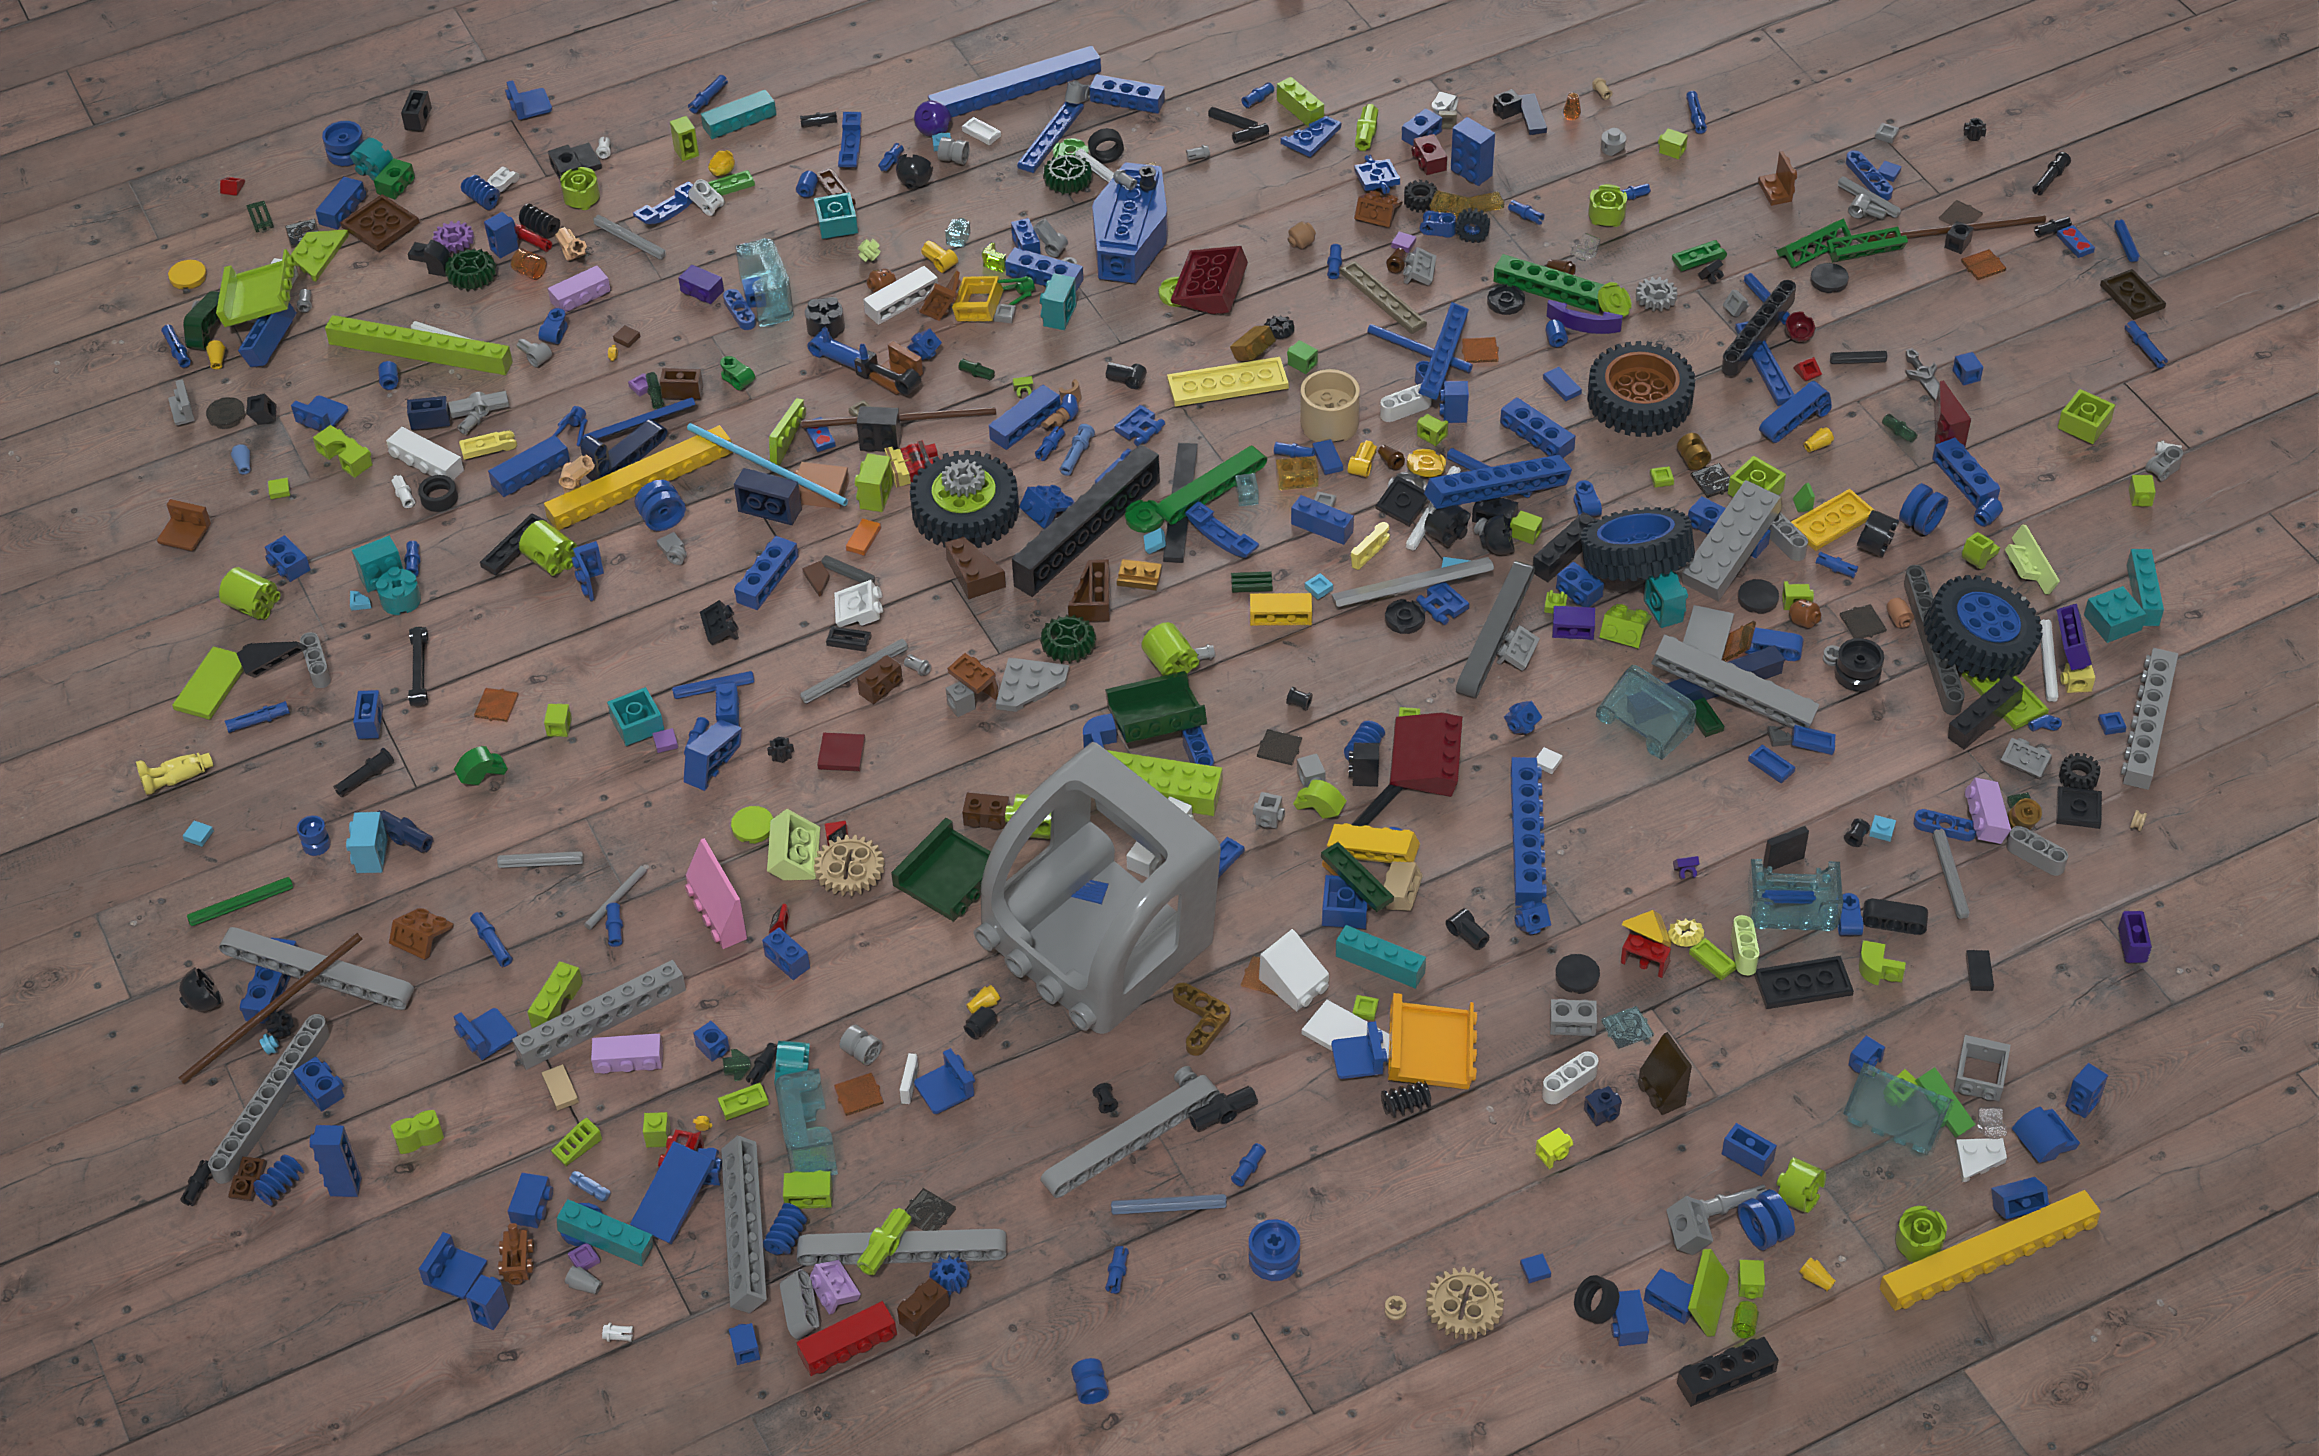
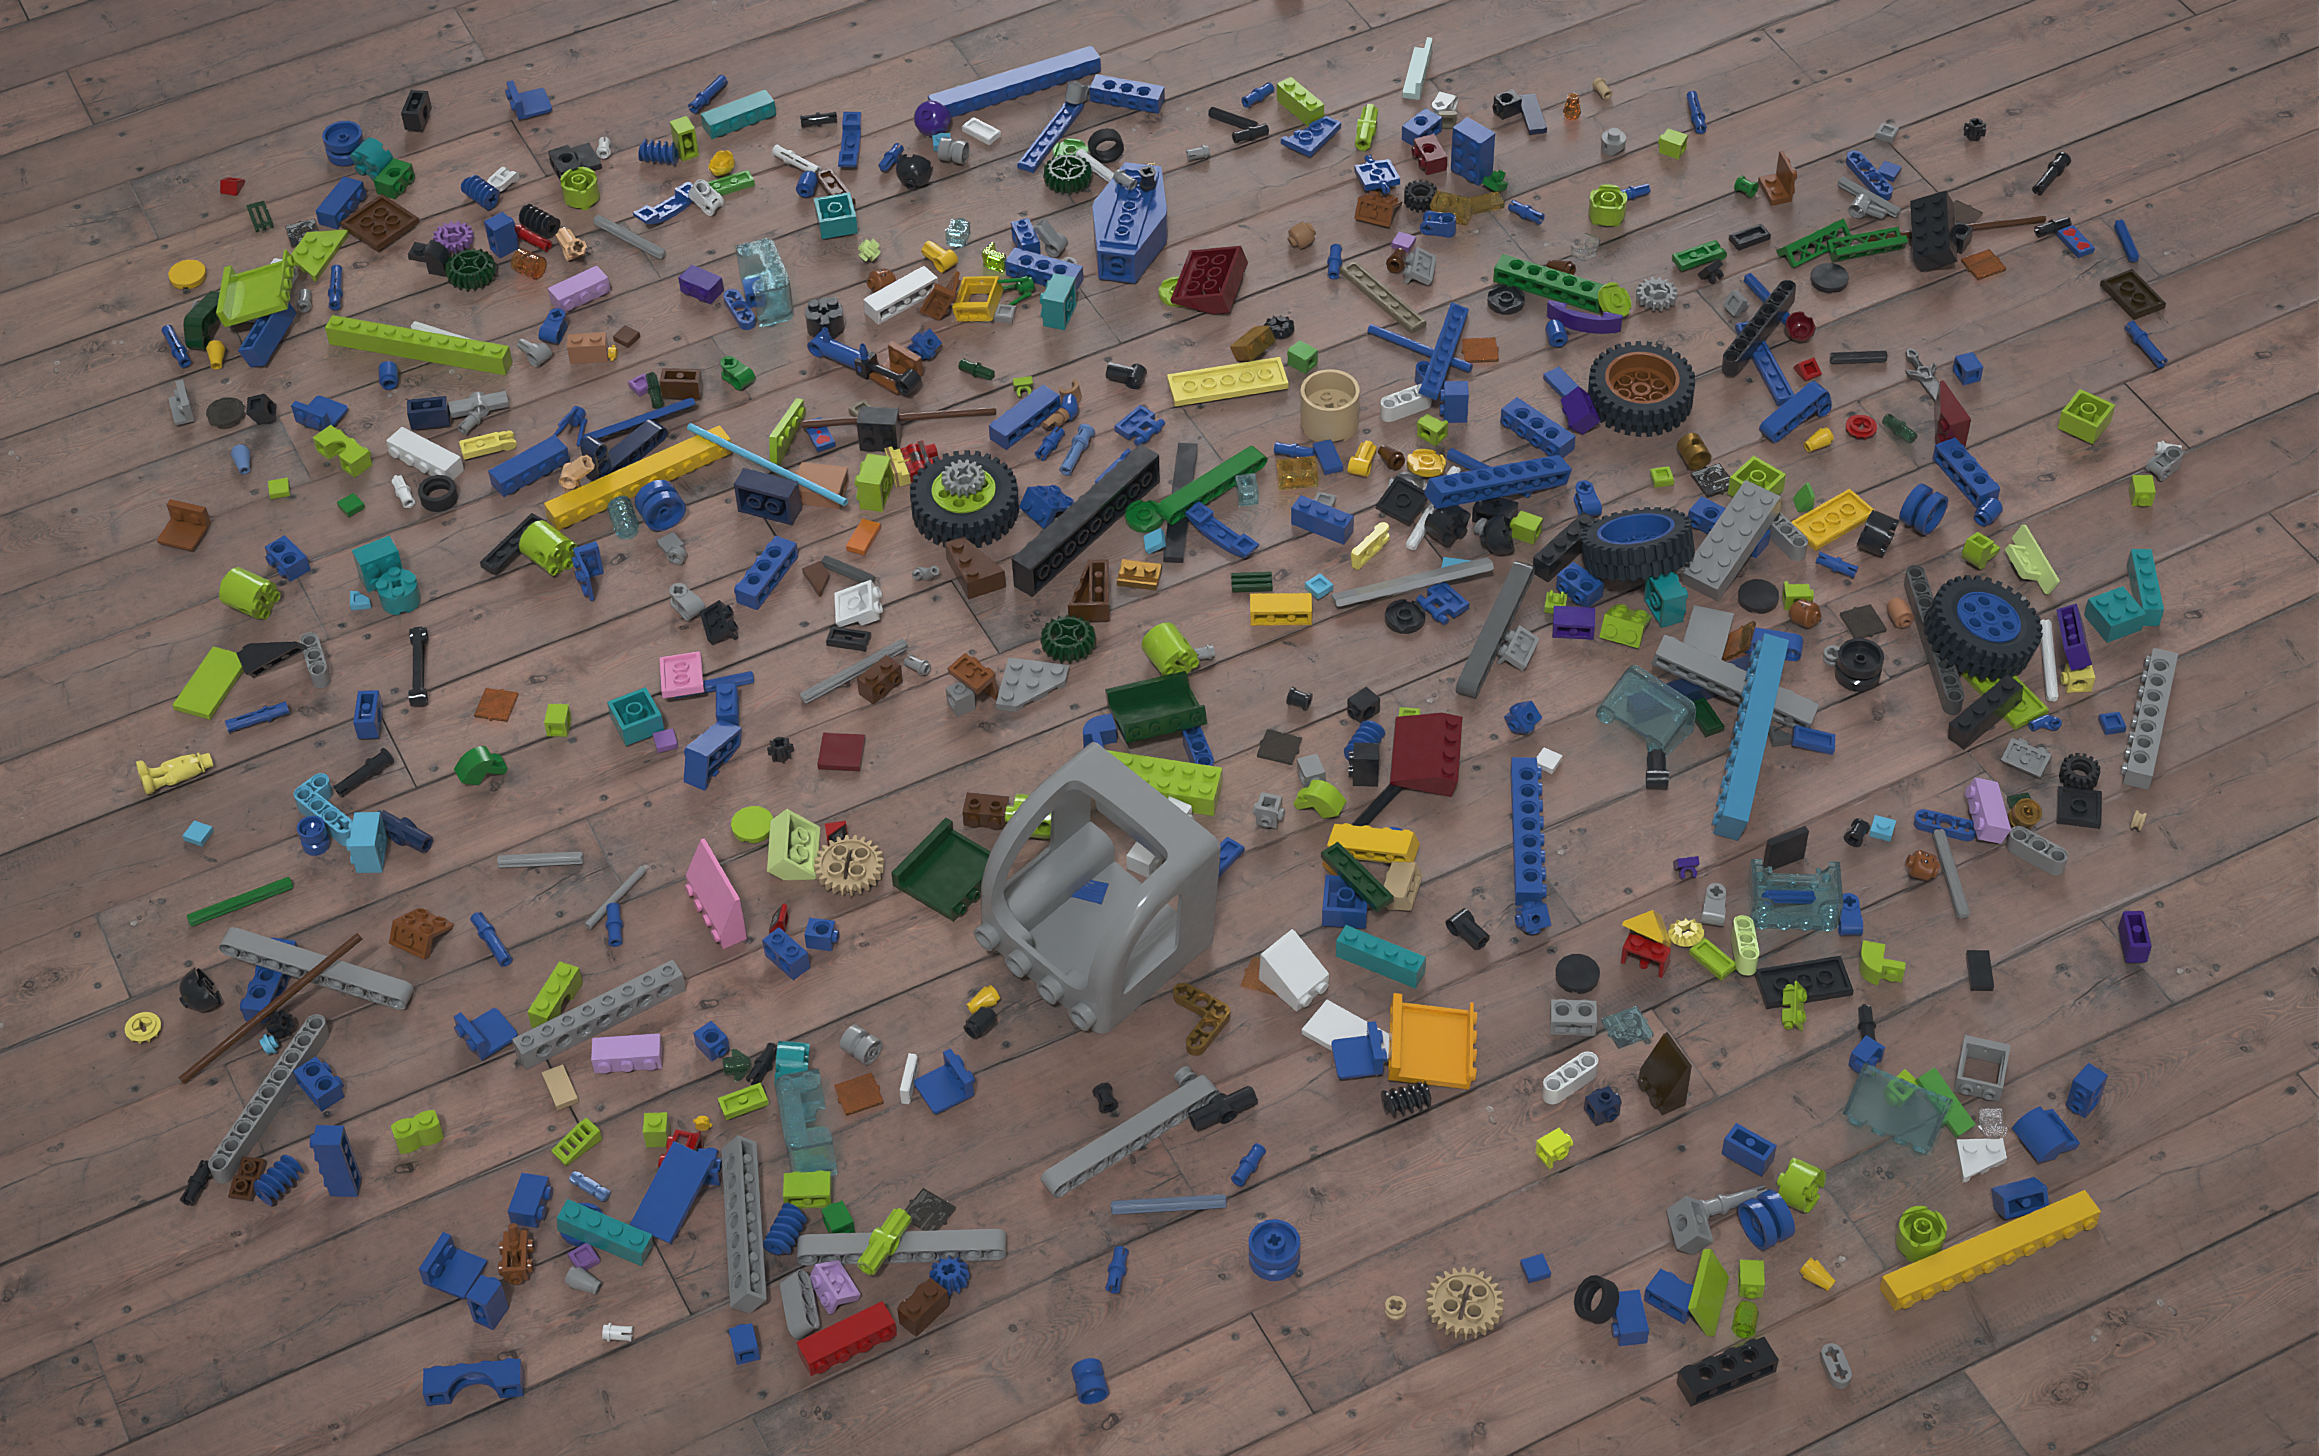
(149, 1020): none -> light yellow gear
(313, 800): none -> medium azure beam
(336, 279): none -> blue pin
(350, 505): none -> green tile
(412, 557): blue pin -> none
(444, 1383): none -> blue arch
(587, 347): none -> nougat brick
(623, 517): none -> clear light blue piece
(658, 153): none -> blue piece
(681, 674): none -> bright pink tile
(685, 601): none -> light grey piece
(699, 728): blue axle -> none
(781, 153): none -> white pin
(821, 934): none -> blue brick
(837, 1218): none -> green brick
(925, 573): none -> light grey arm
(1363, 705): none -> black brick
(1365, 1007): lime tile -> none
(1418, 71): none -> light aqua fence
(1472, 233): black bush -> none
(1496, 181): none -> green tile
(1580, 410): none -> dark purple brick
(1656, 774): none -> black piece
(1714, 905): none -> light grey piece
(1740, 185): none -> green bush
(1749, 237): none -> black tile
(1750, 737): none -> dark azure brick
(1771, 763): blue tile -> none
(1795, 997): none -> lime hinge
(1831, 1367): none -> light grey beam
(1854, 423): none -> red gear
(1866, 1022): none -> black axle
(1895, 916): black beam -> none
(1922, 865): none -> dark orange head
(1933, 231): none -> black brick

